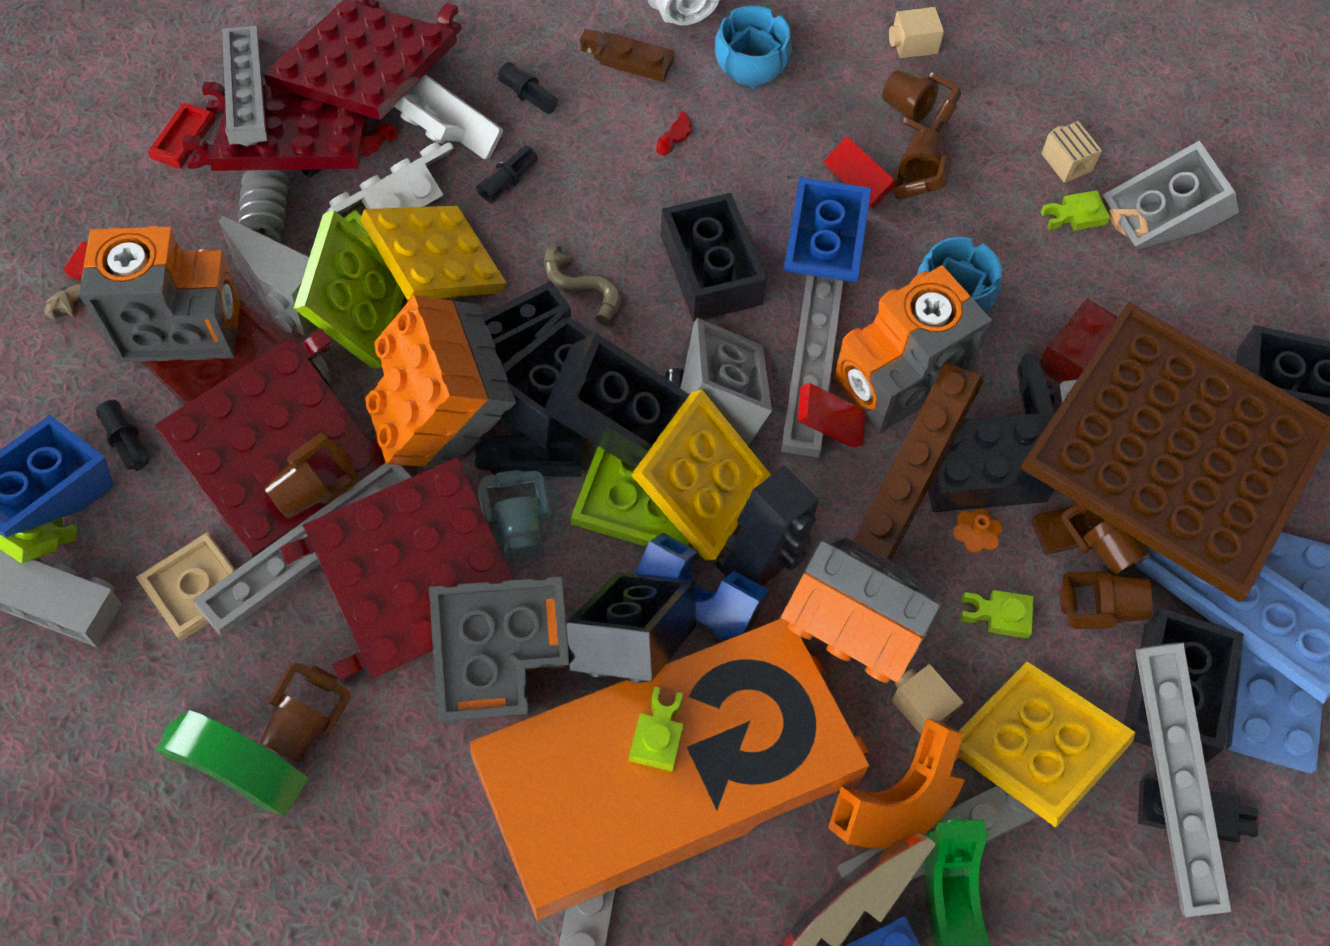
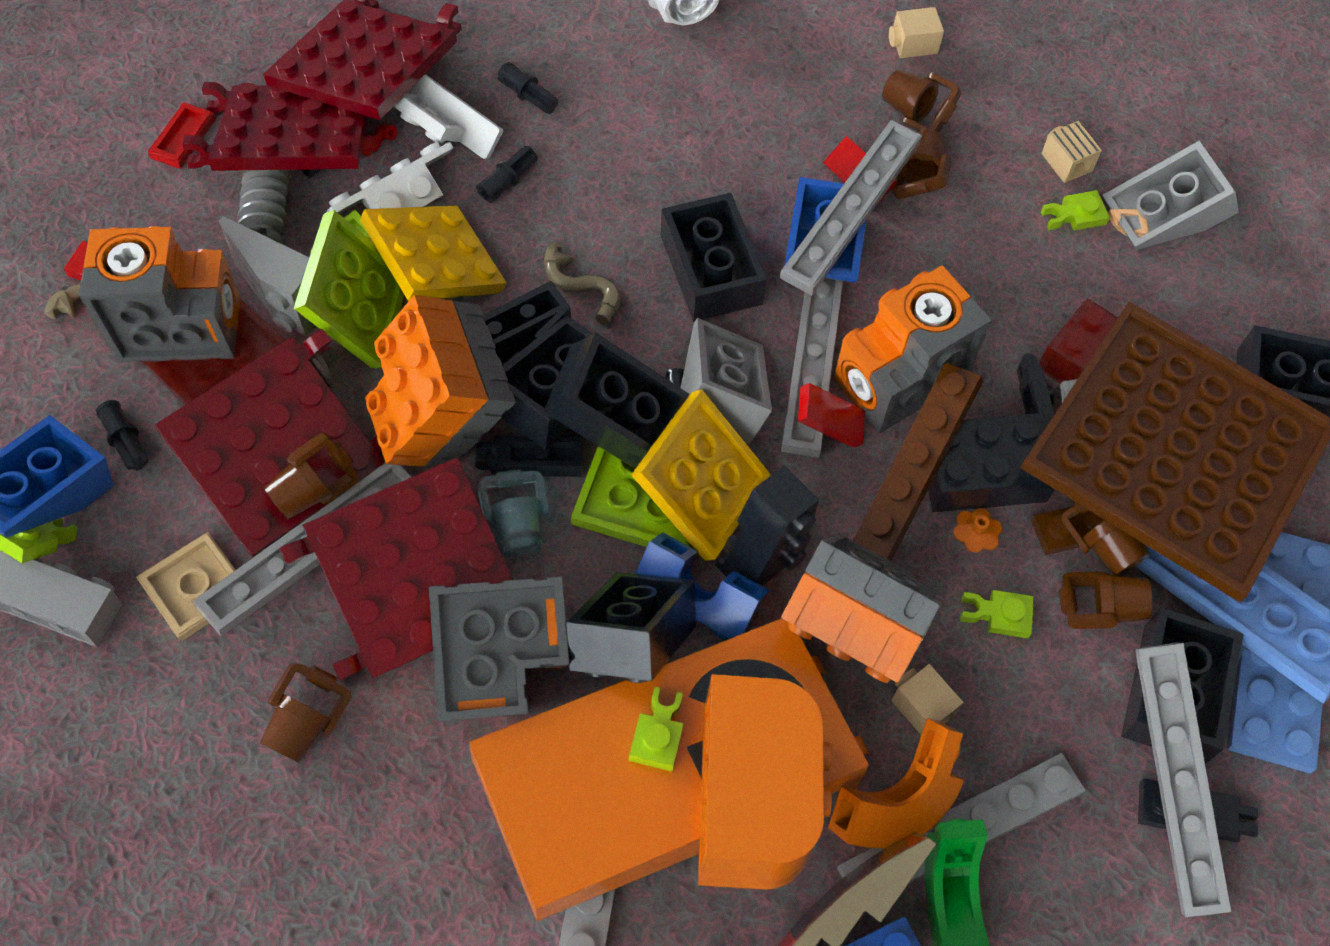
(233, 761): green arch -> none
(243, 86): light grey plate -> none
(628, 54): reddish brown hinge -> none
(678, 132): red piece -> none
(755, 31): dark azure piece -> none
(760, 782): none -> orange brick
(850, 207): none -> light grey tile
(972, 267): dark azure piece -> none
(1042, 743): yellow plate -> none

